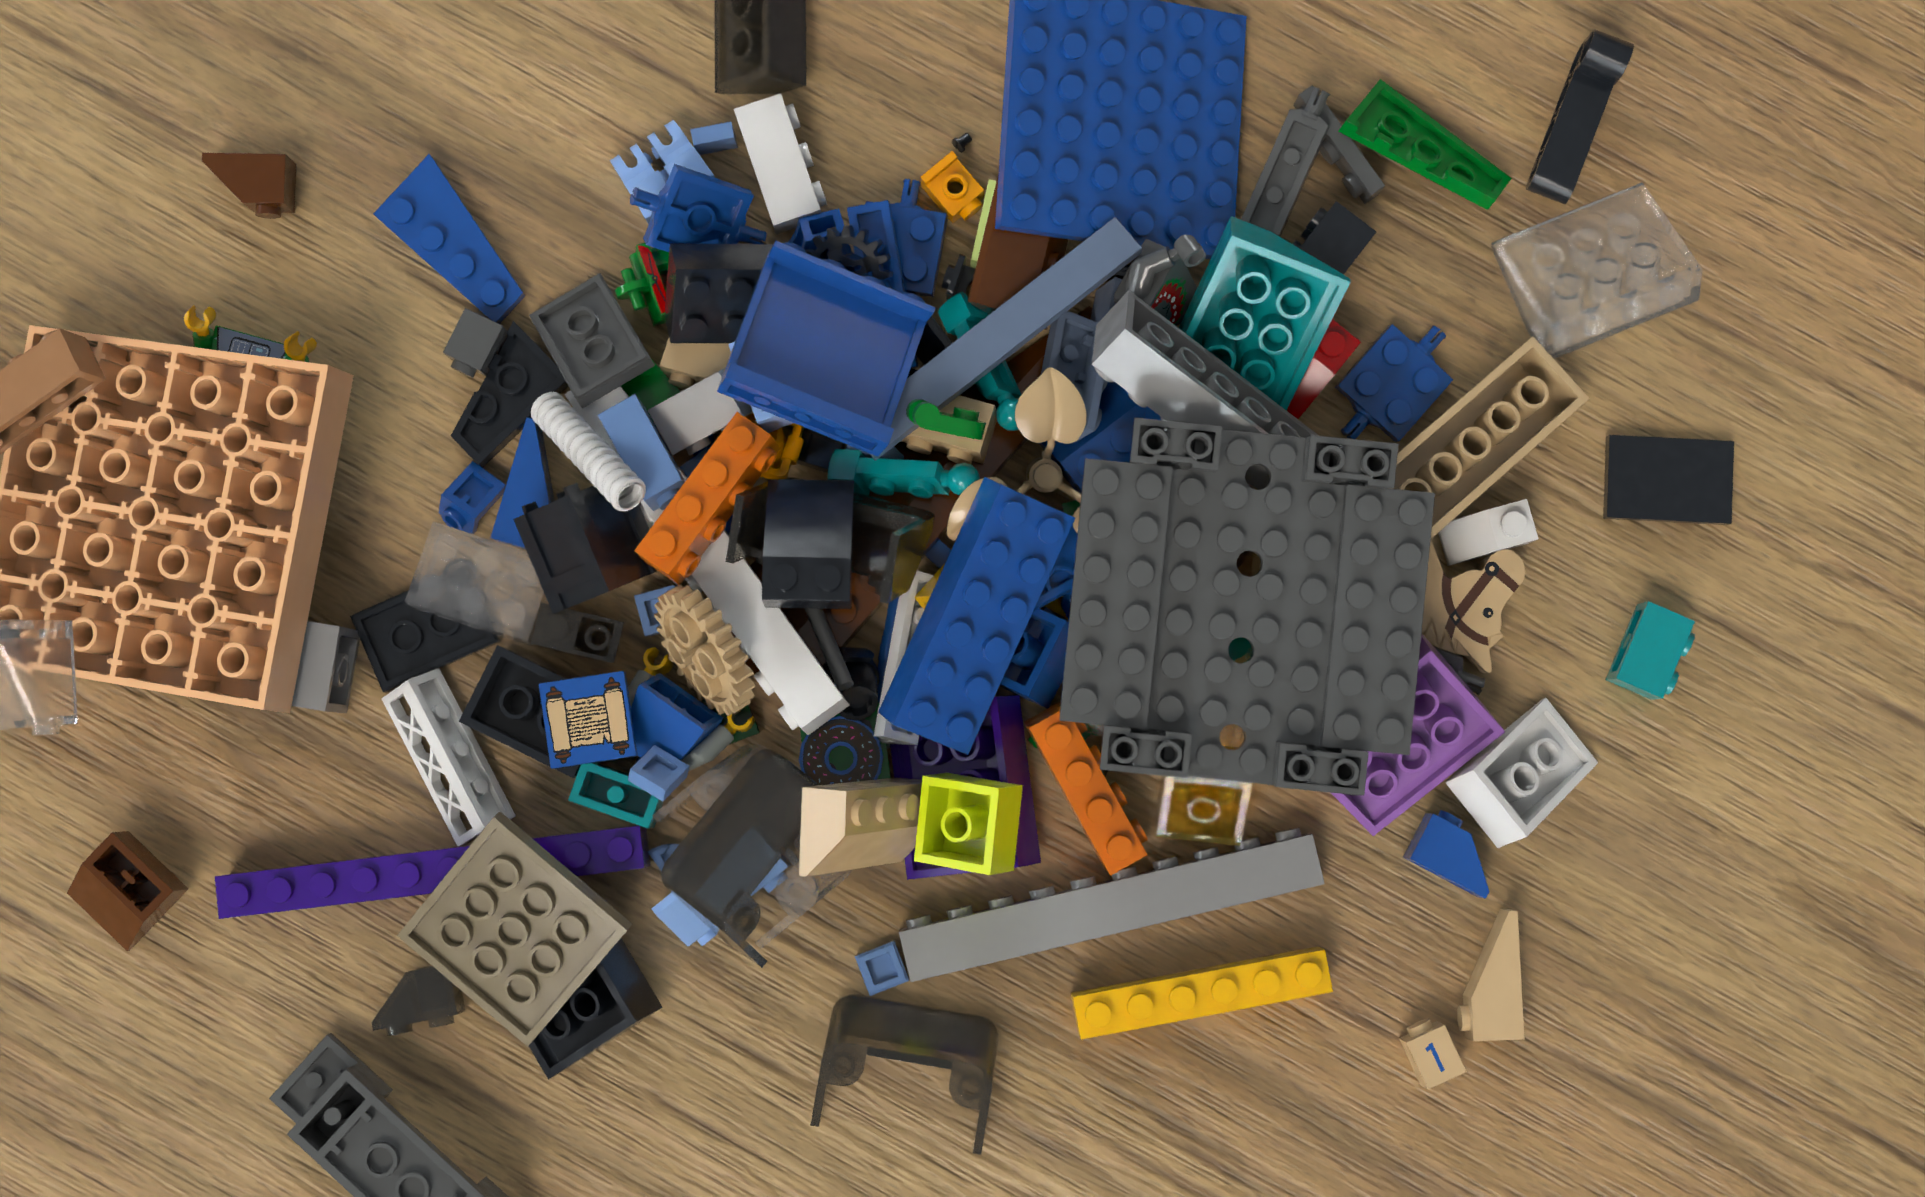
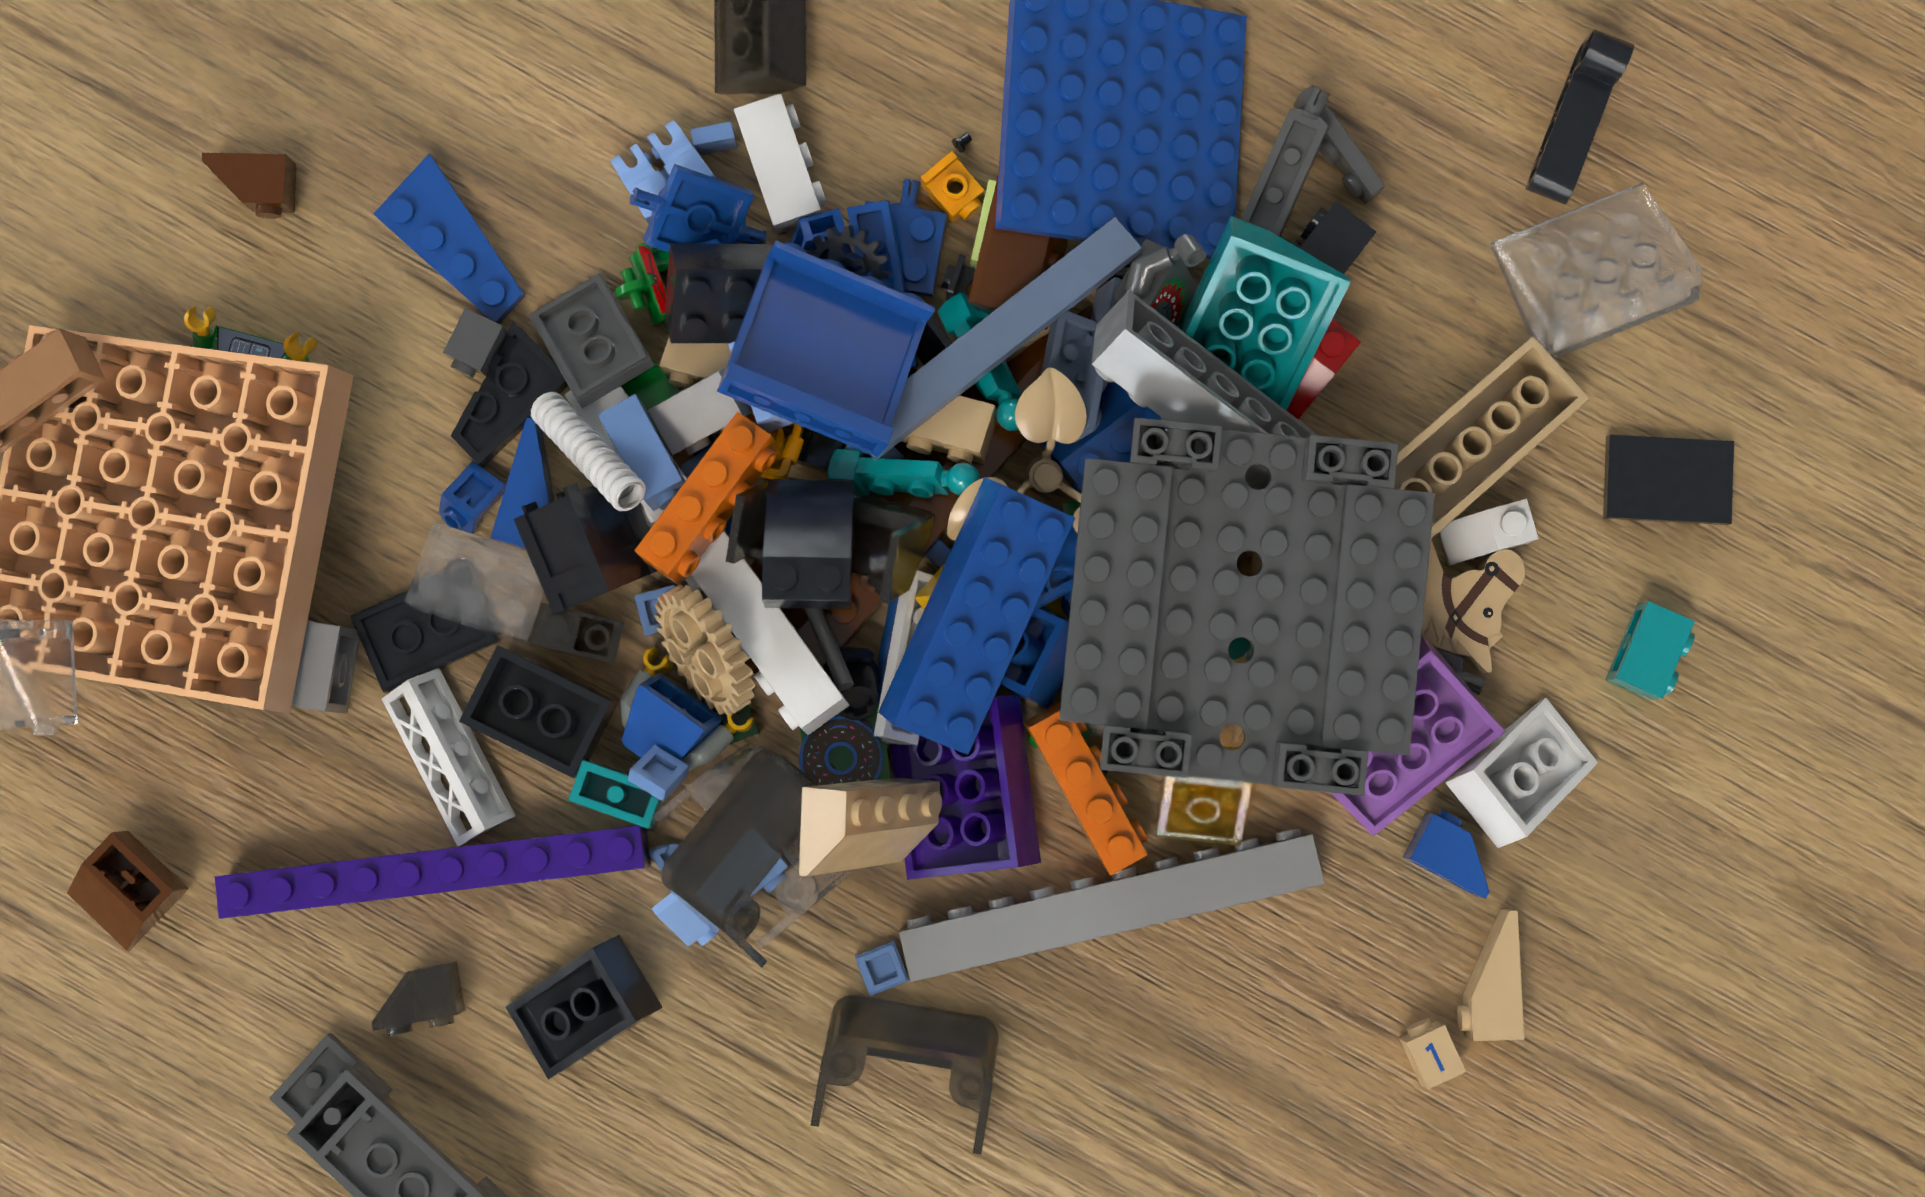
(514, 929): dark tan plate -> none
(588, 719): tile -> none
(960, 423): green plate -> none
(968, 823): neon yellow brick -> none
(1201, 992): yellow brick -> none
(1393, 383): blue plate -> none
(1418, 142): green wing -> none

